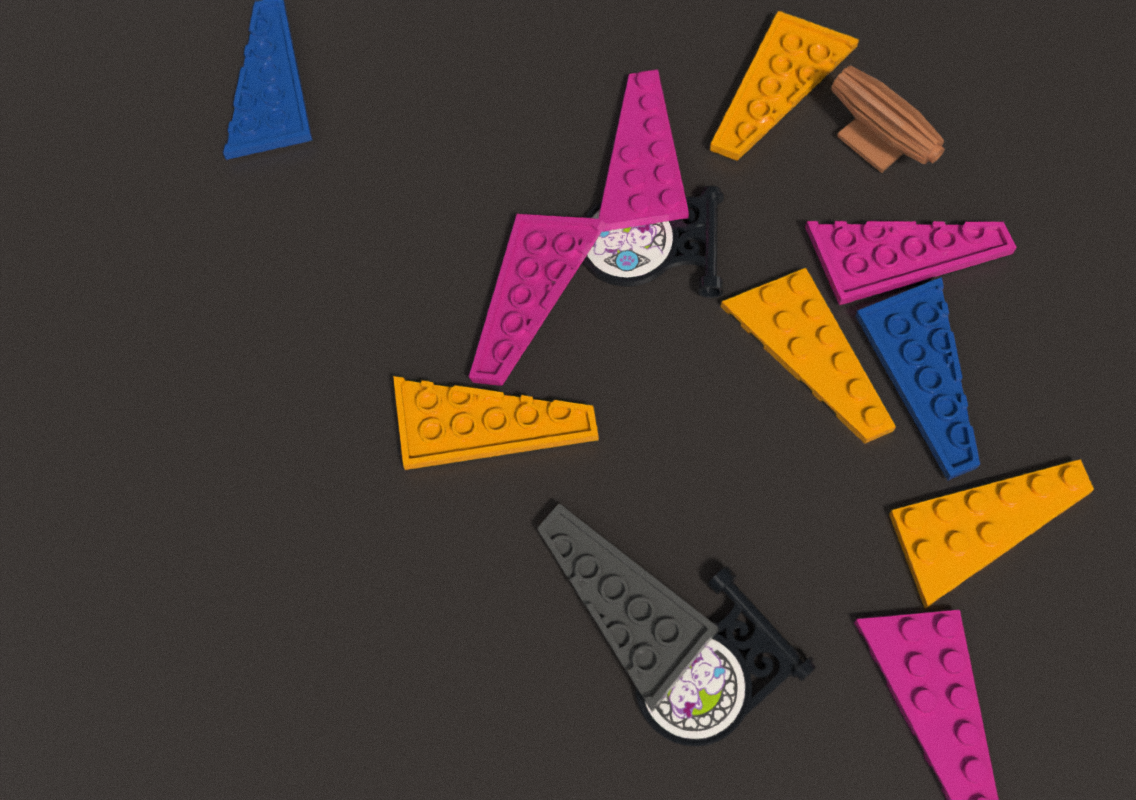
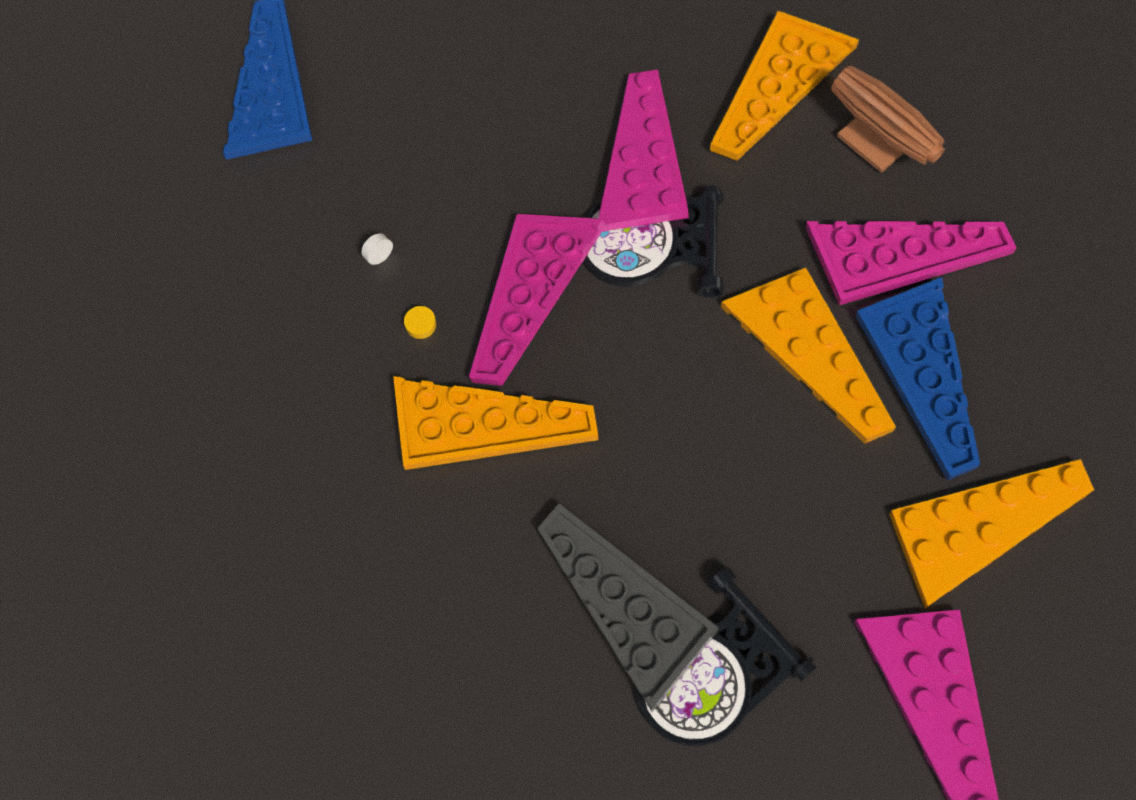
(377, 248): none -> white tile
(420, 322): none -> yellow tile

